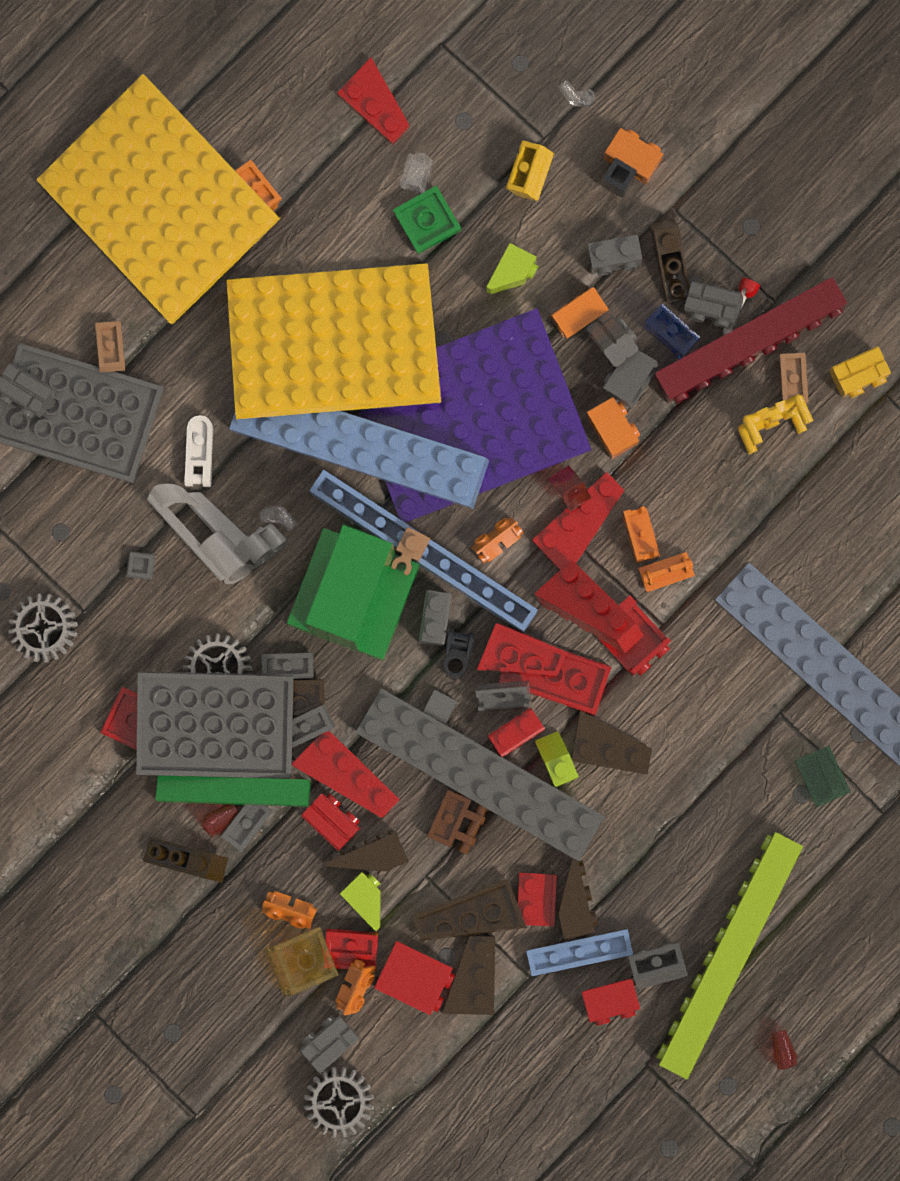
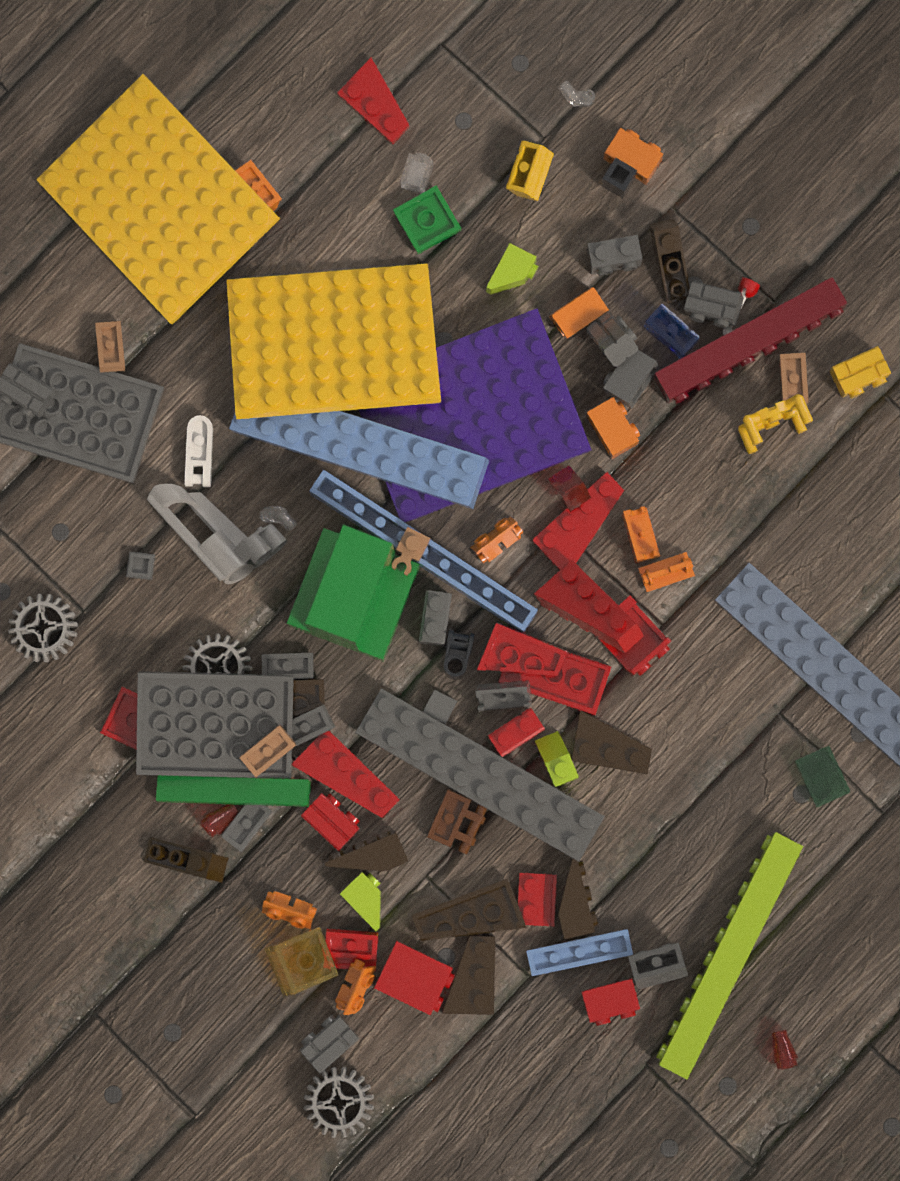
(267, 750): none -> medium nougat plate

